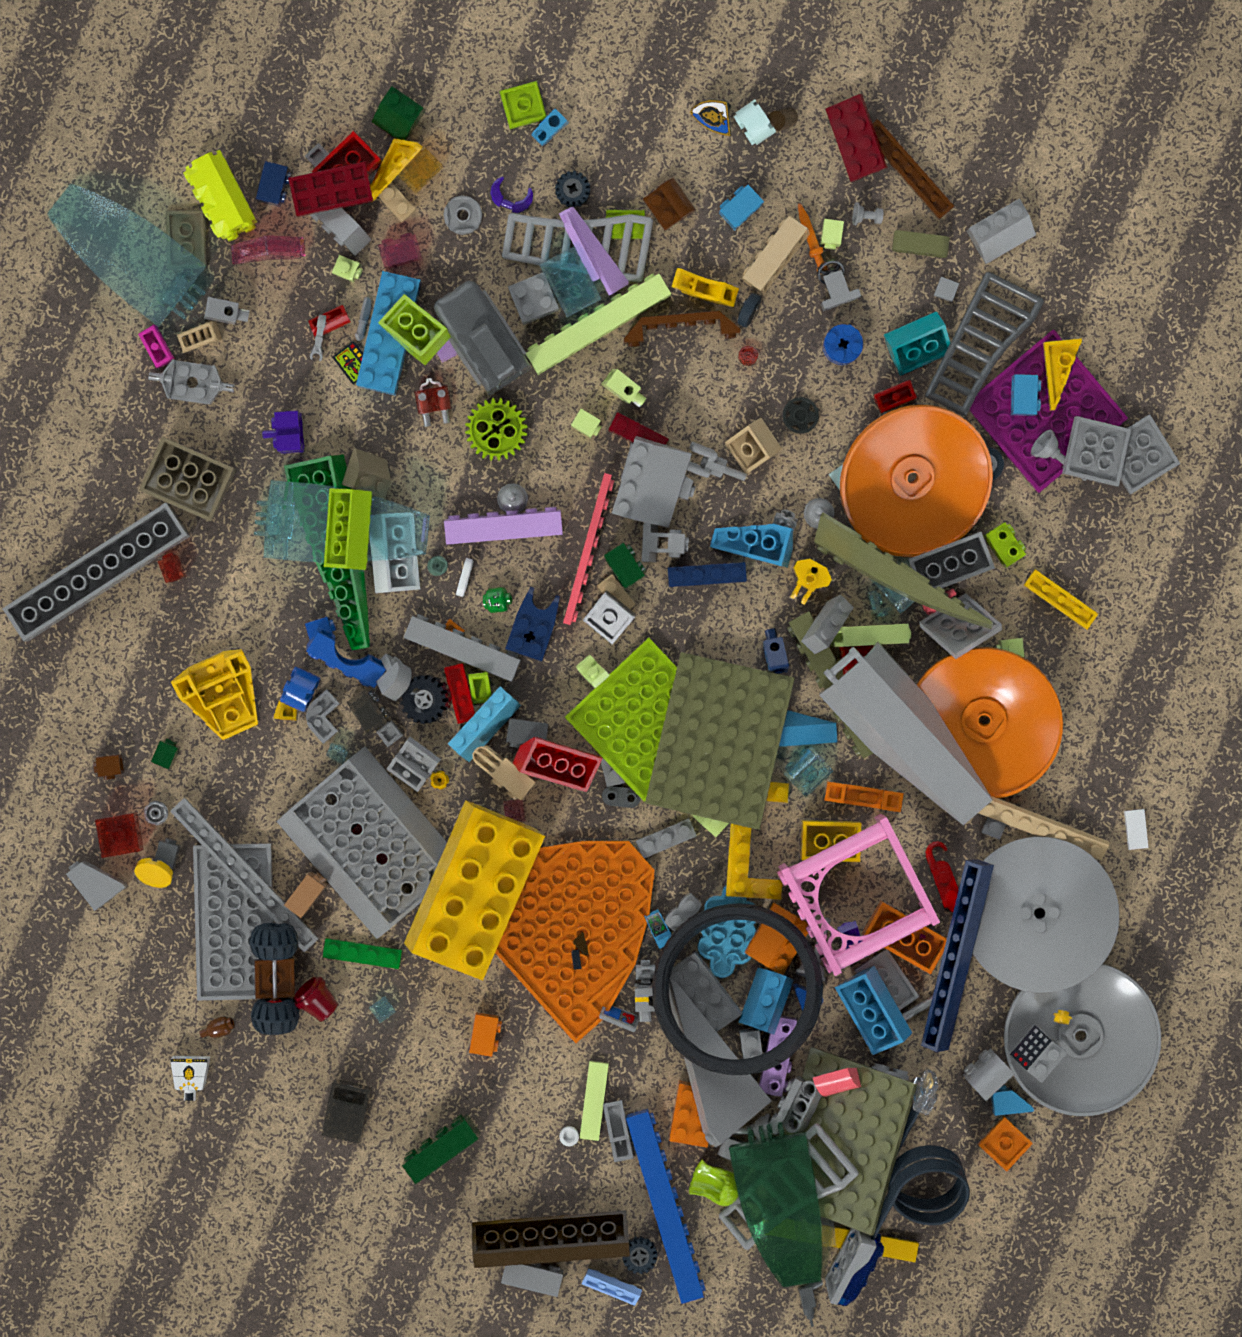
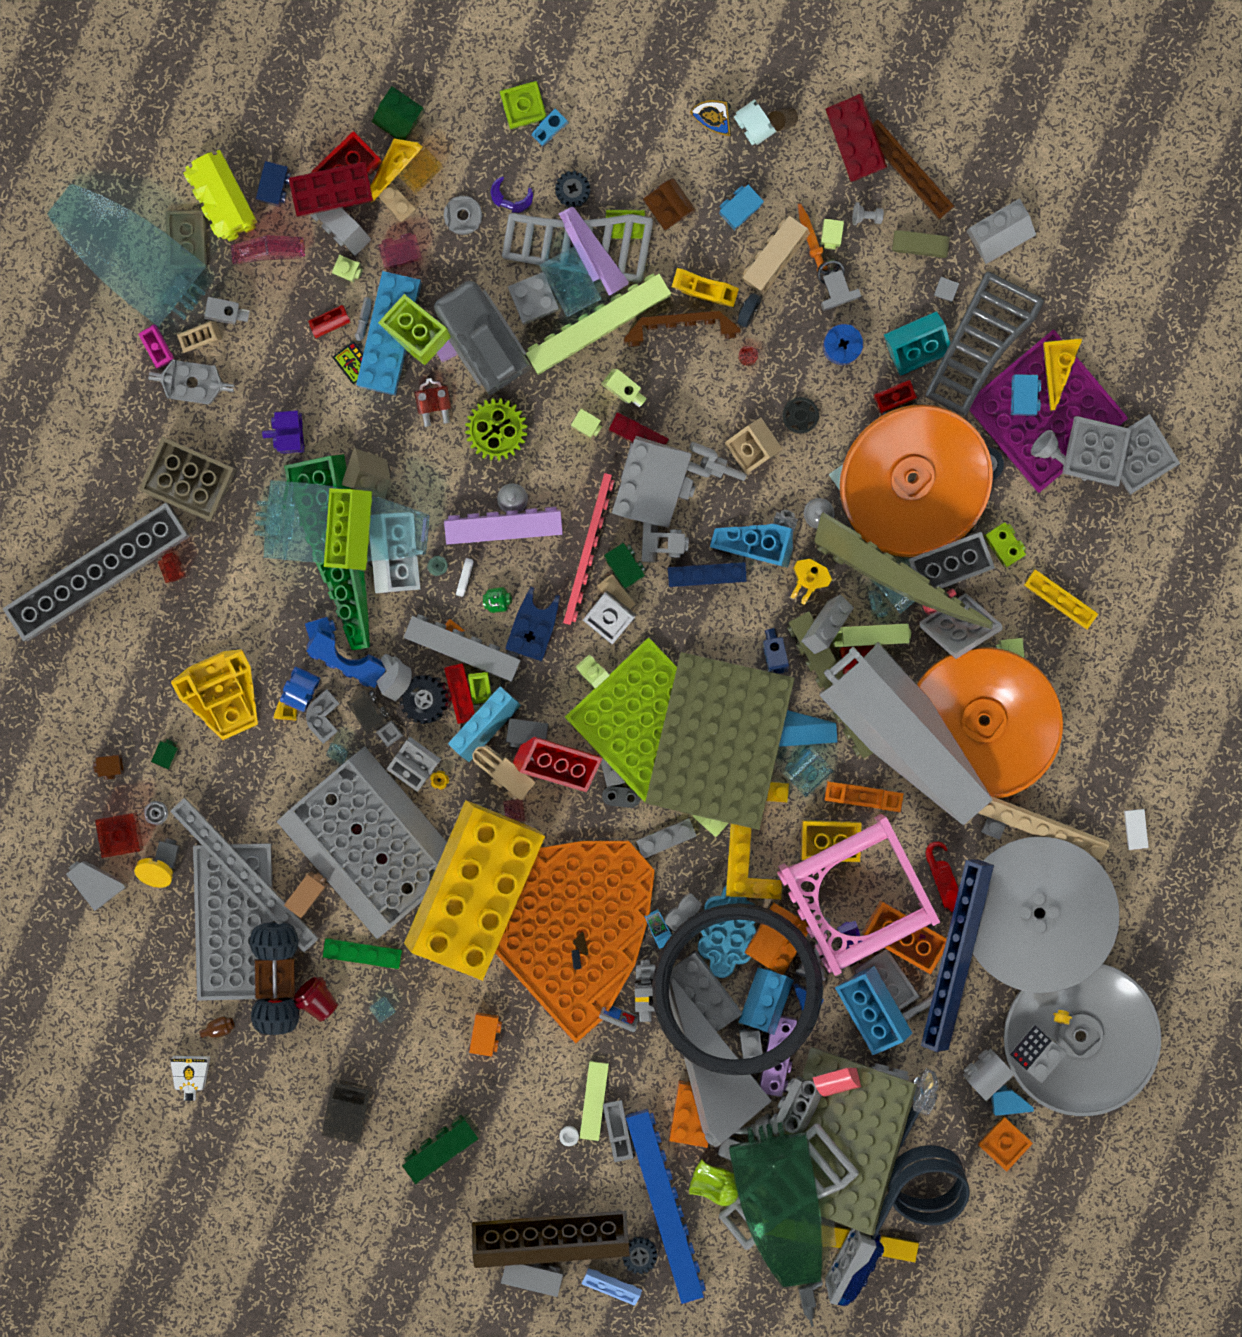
(316, 155): light grey tile -> none
(319, 337): light grey piece -> none

